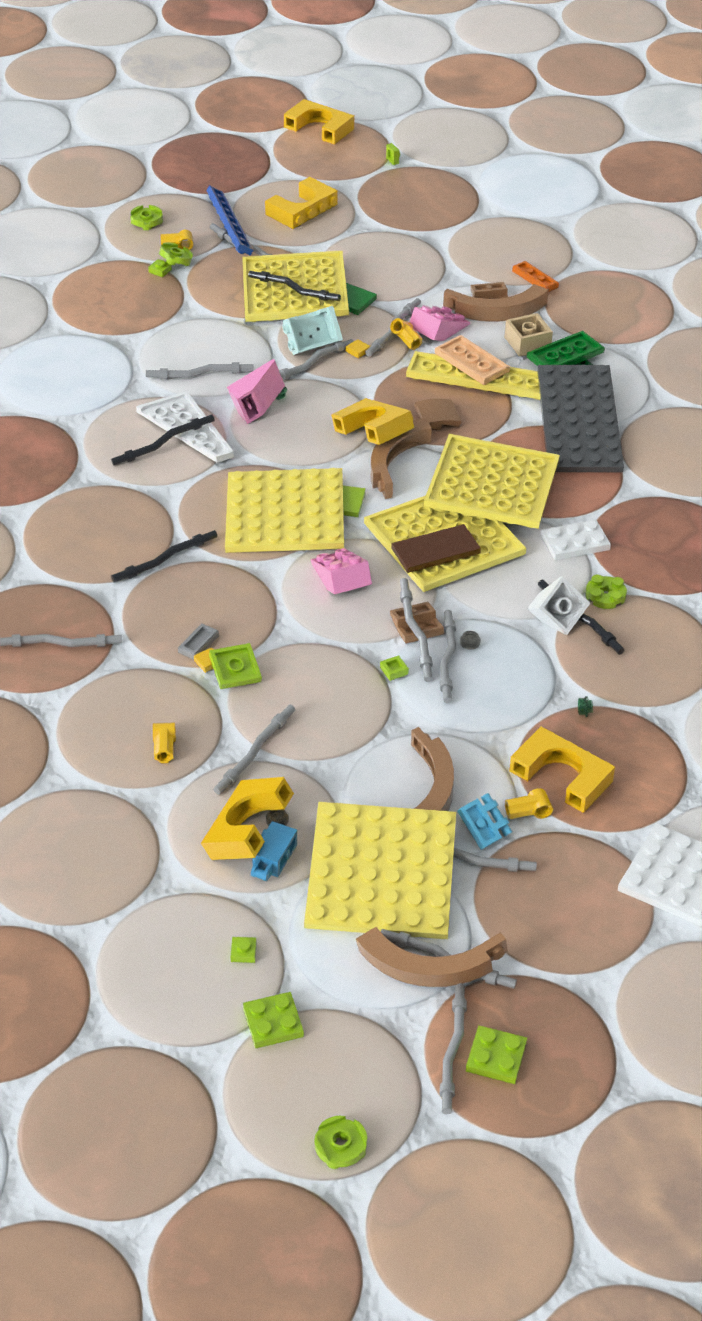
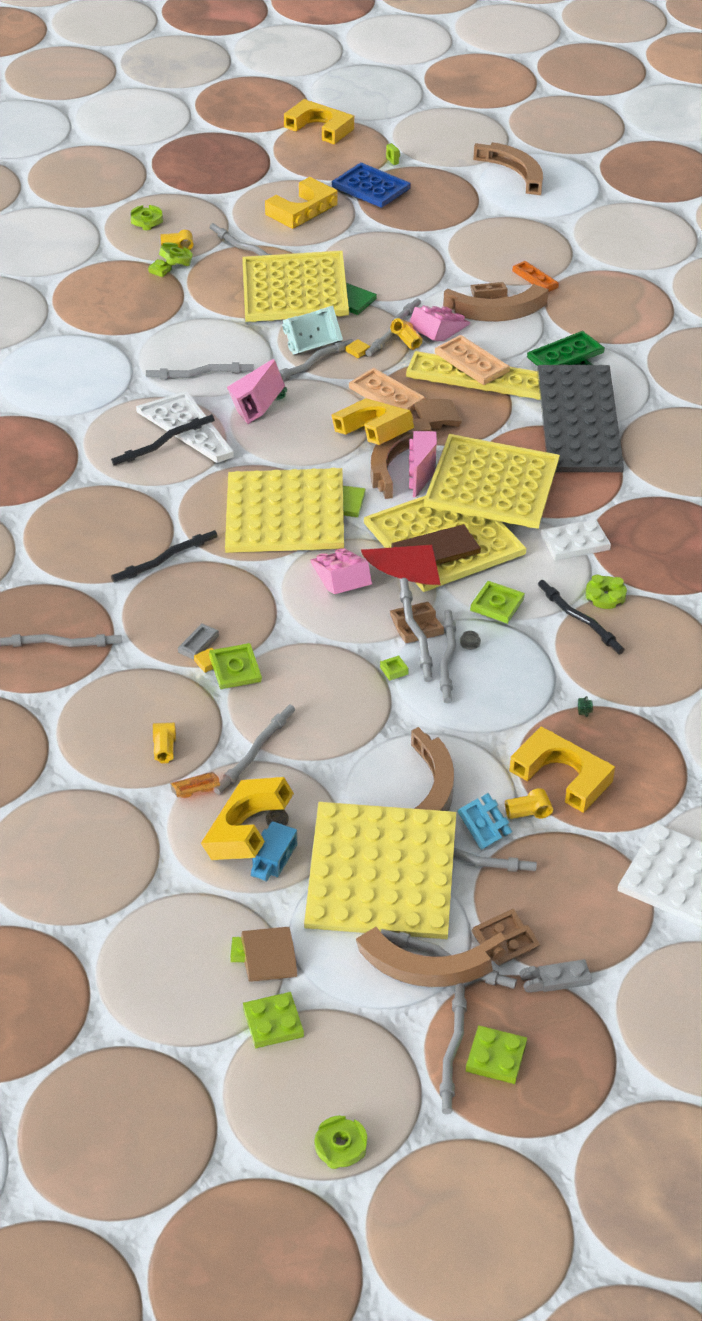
(203, 783): none -> clear orange plate
(230, 221): blue plate -> none
(269, 954): none -> medium nougat slope
(322, 294): black bar -> none
(371, 185): none -> blue plate
(384, 389): none -> light nougat tile
(408, 562): none -> red sticker
(421, 459): none -> bright pink slope
(497, 601): none -> lime plate
(514, 159): none -> medium nougat arch
(518, 937): none -> medium nougat slope
(527, 333): tan brick -> none
(556, 976): none -> light grey hinge
(559, 605): white slope -> none

